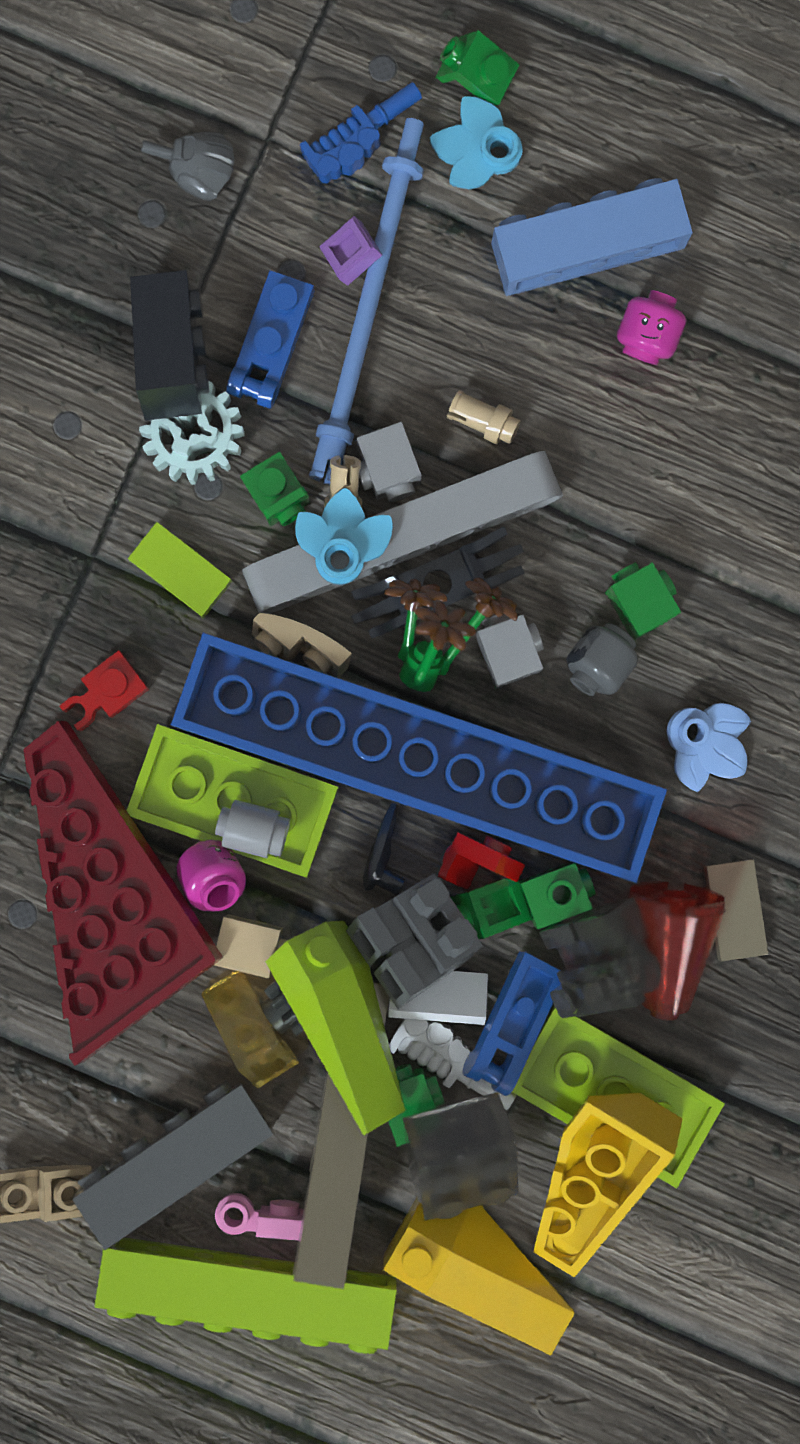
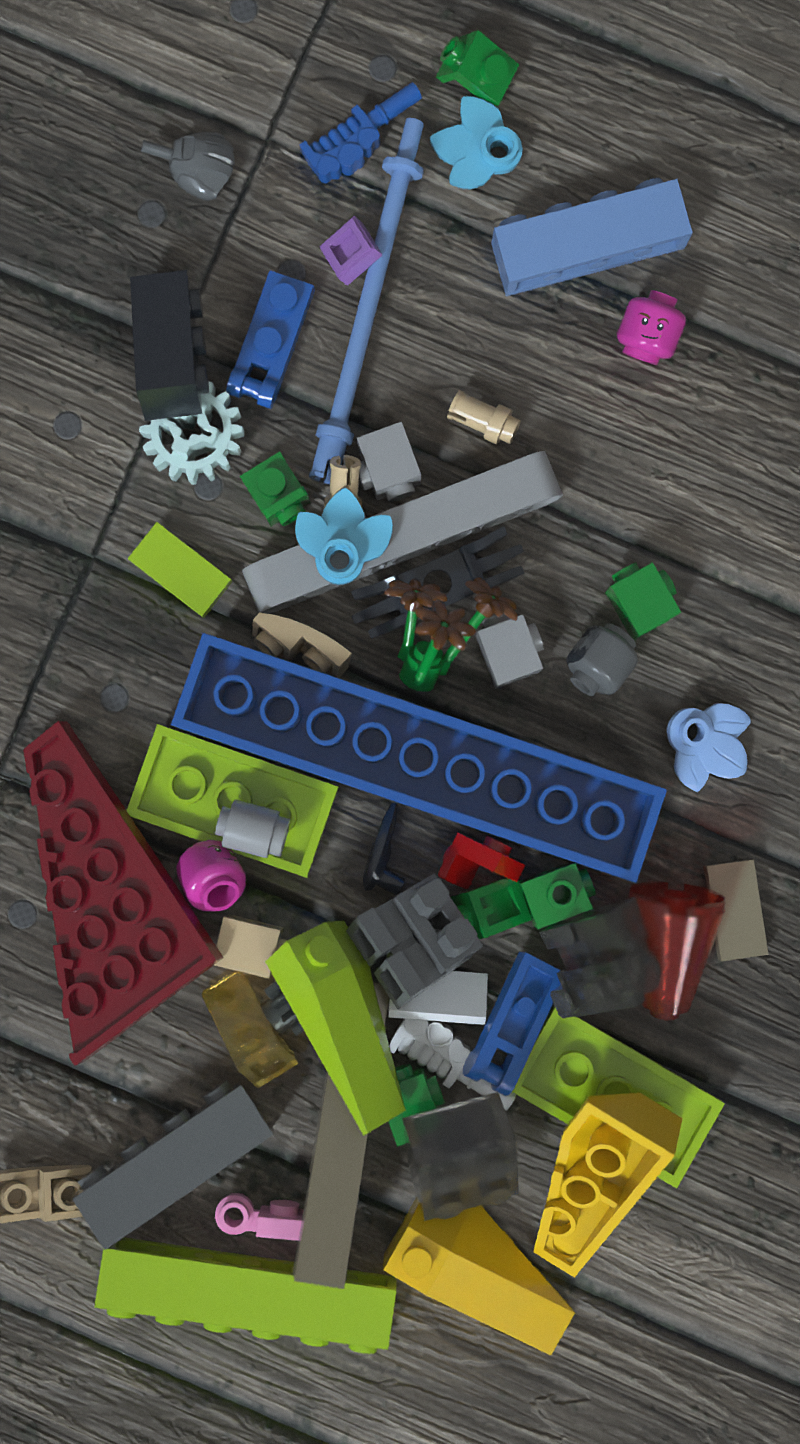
(110, 686): red plate -> none

